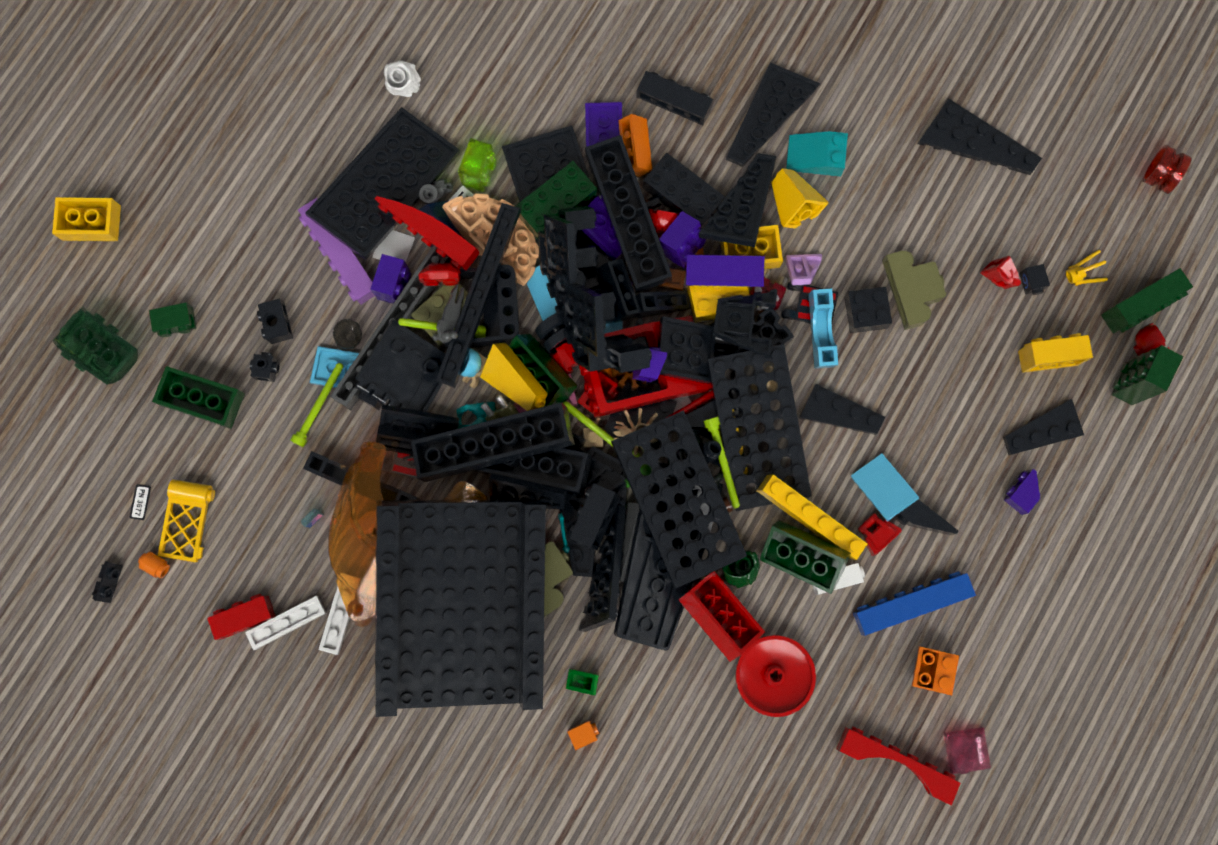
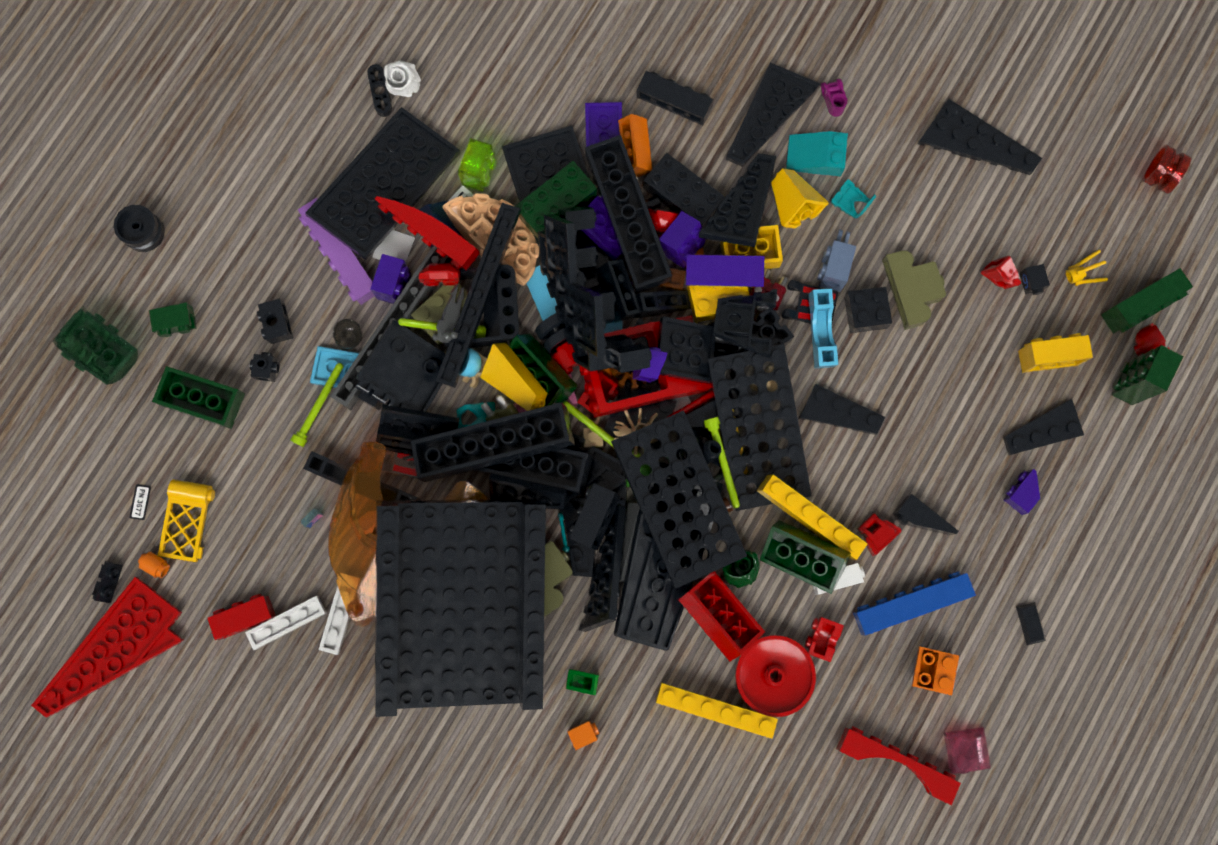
(86, 219): yellow brick -> none
(122, 640): none -> red wing
(139, 228): none -> black wheel
(384, 96): none -> black beam
(431, 193): dark grey arm -> none
(716, 710): none -> yellow brick
(802, 267): lavender wing -> none
(823, 638): none -> red cylinder
(834, 93): none -> magenta piece
(836, 263): none -> sand blue brick
(847, 196): none -> teal piece
(884, 487): medium azure tile -> none
(1030, 623): none -> black tile

